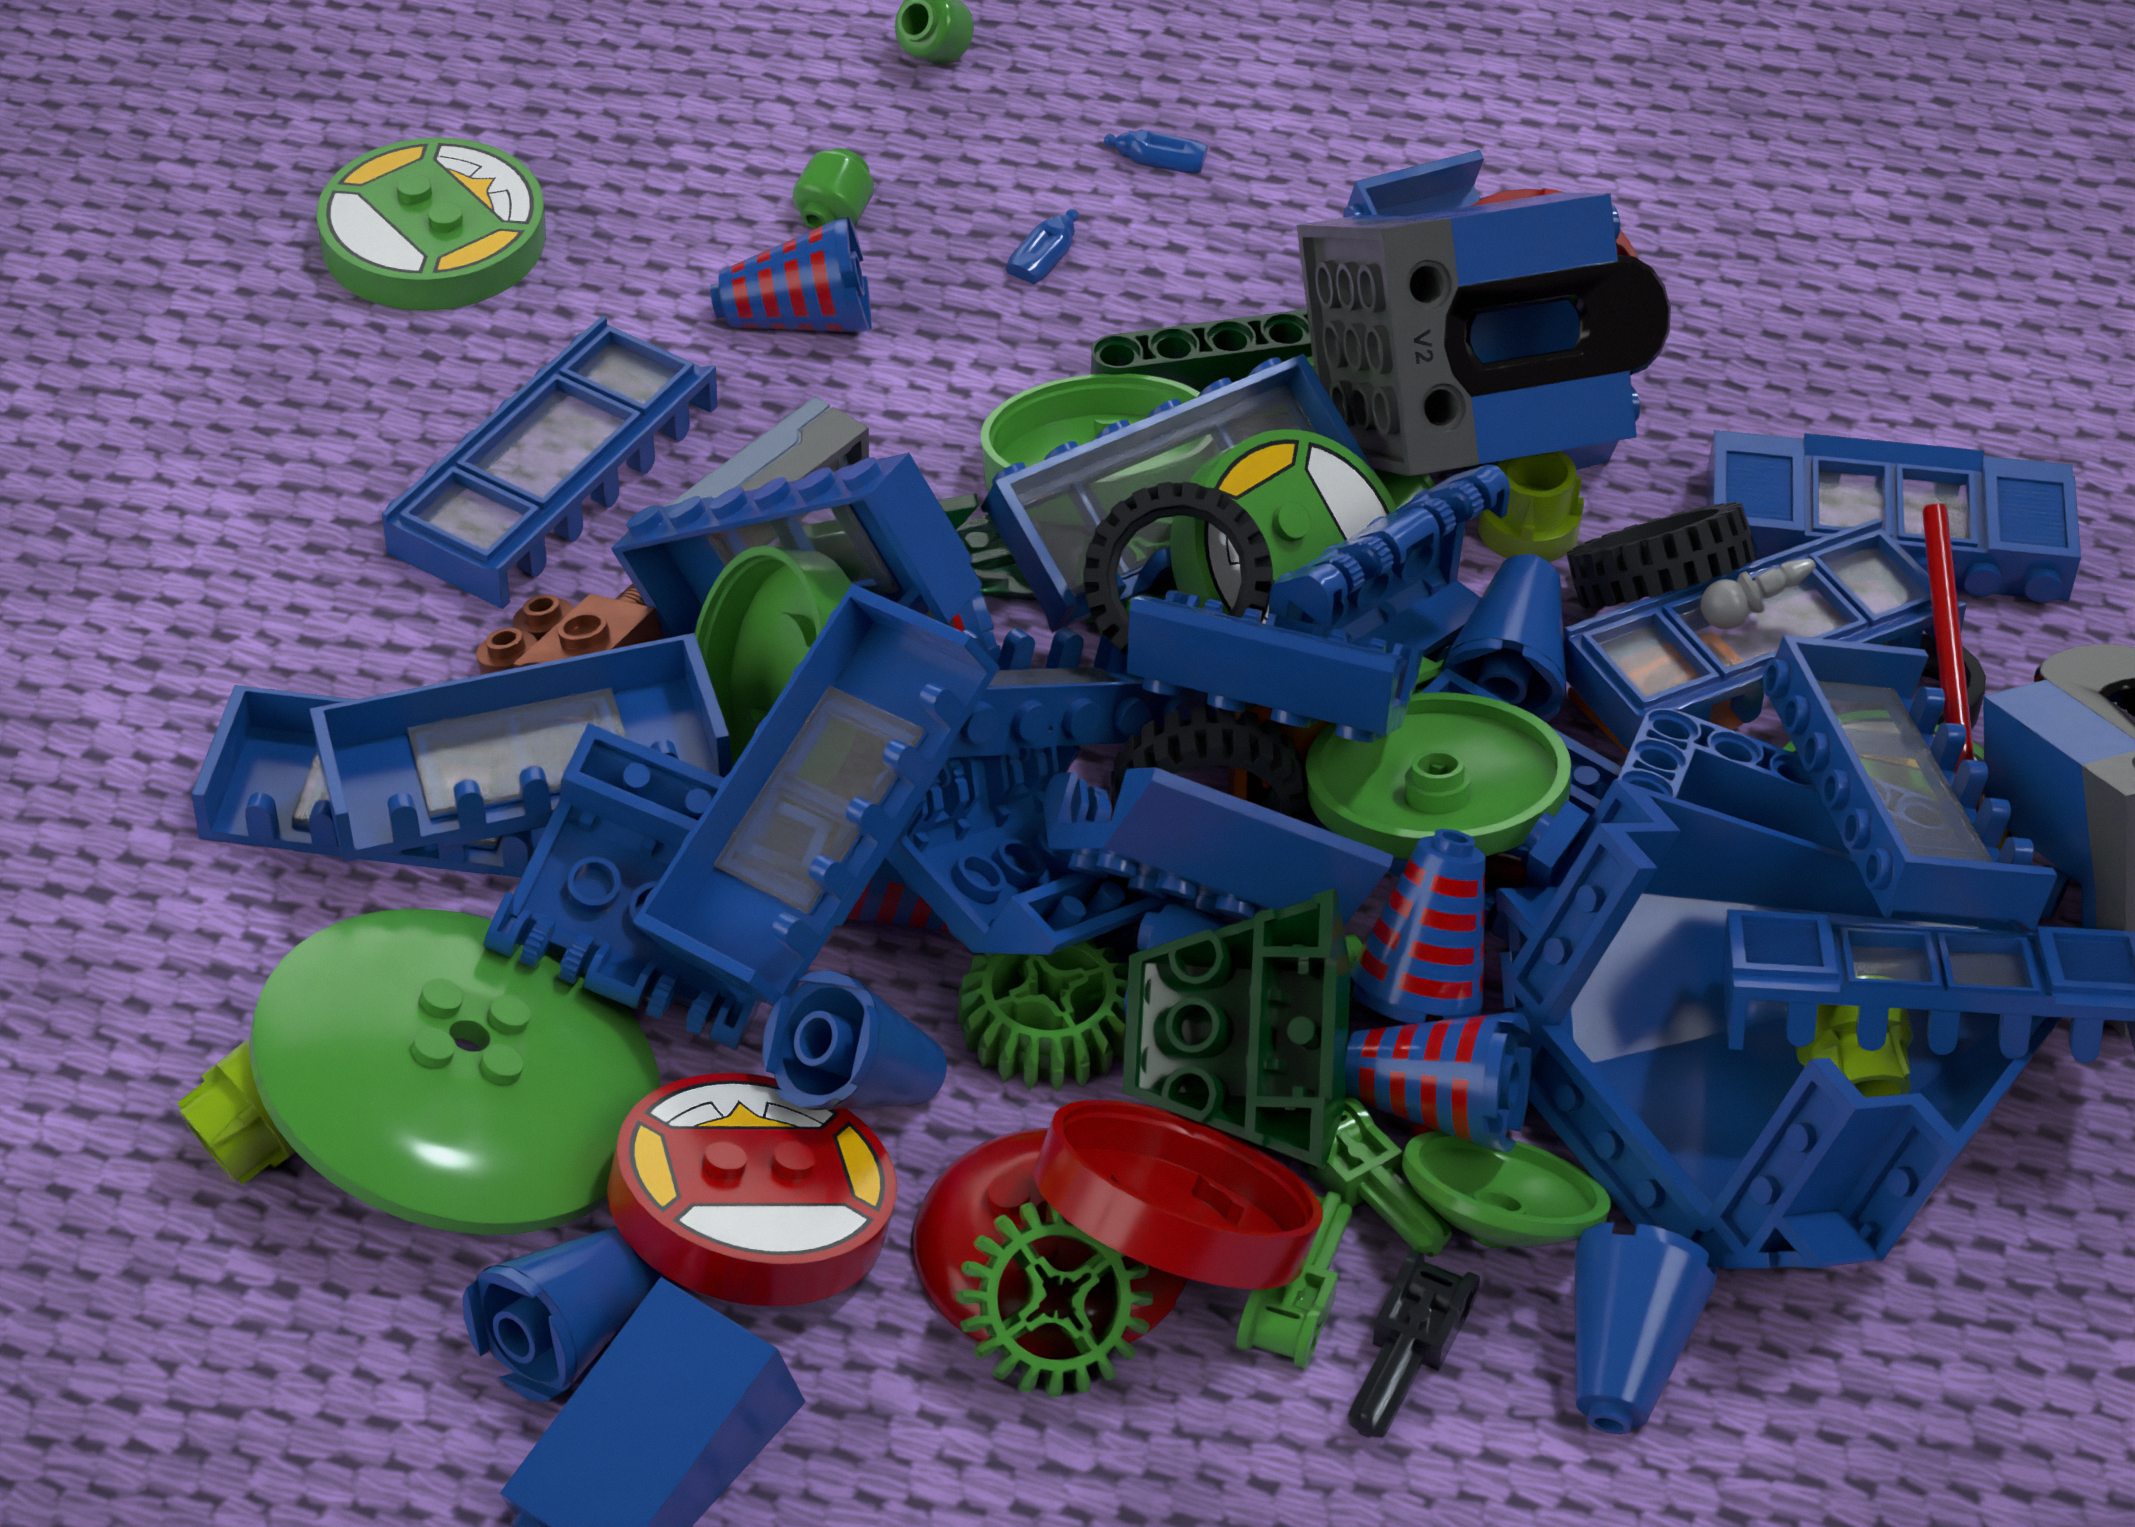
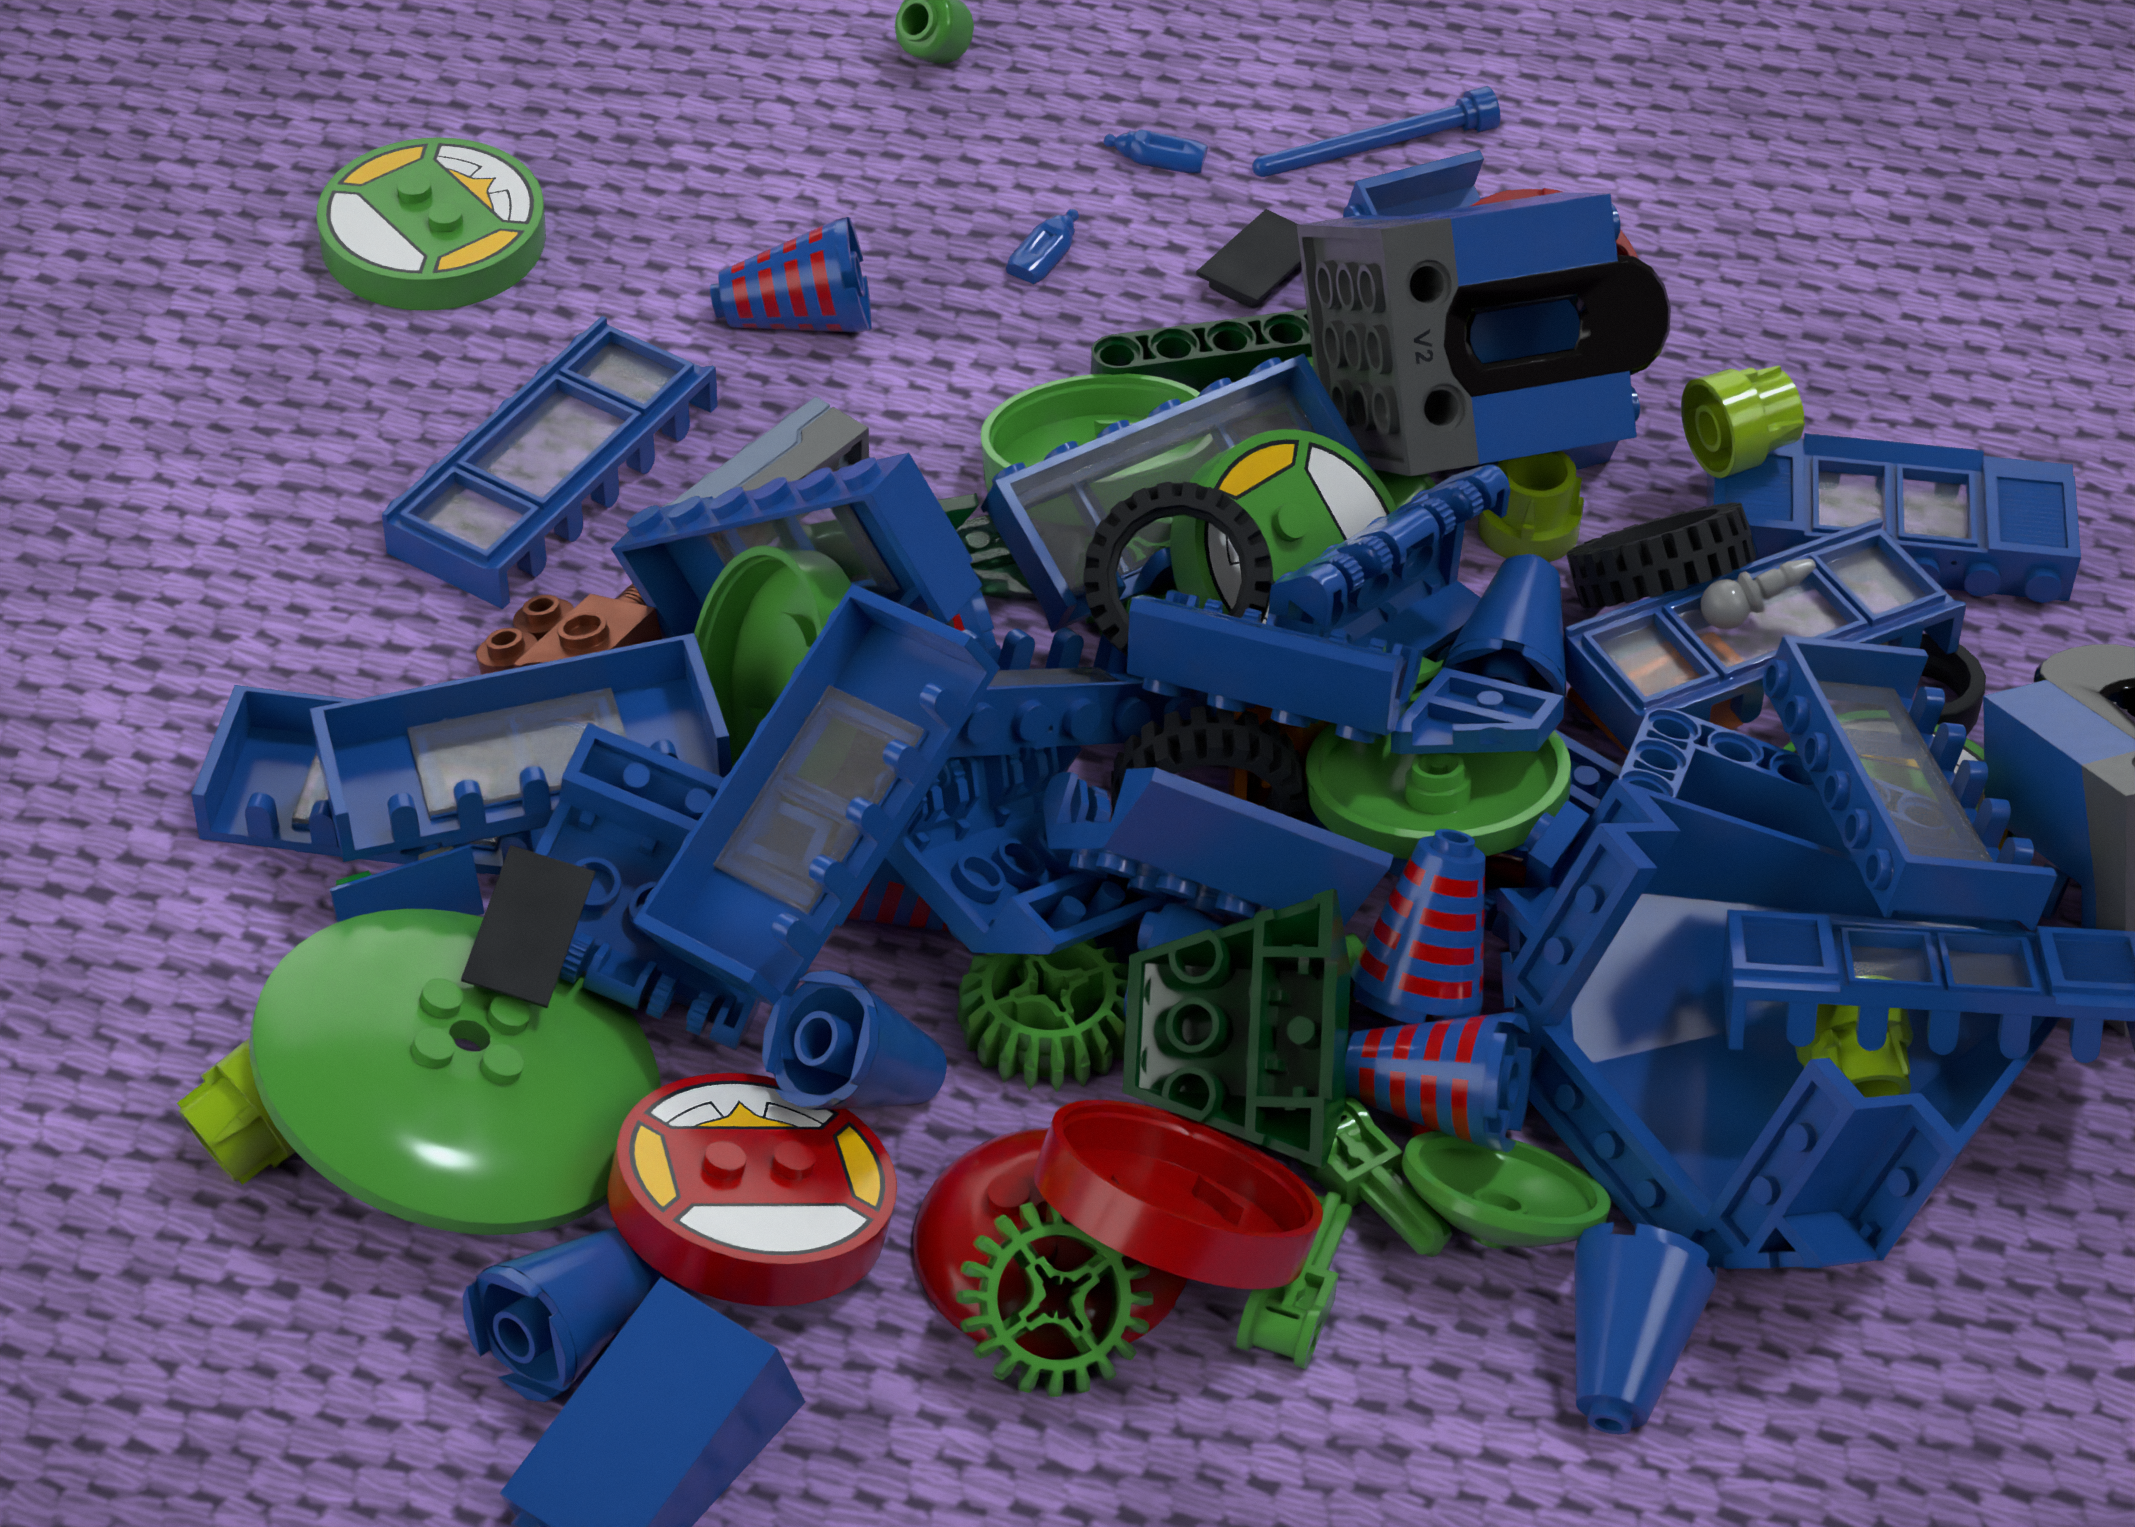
(436, 881): none -> blue piece
(528, 926): none -> black piece
(833, 188): bright green head -> none
(1254, 260): none -> black piece
(1413, 1330): black connector -> none
(1476, 111): none -> blue piece
(1476, 715): none -> blue wing
(1740, 417): none -> lime piece
(1947, 623): red bar -> none

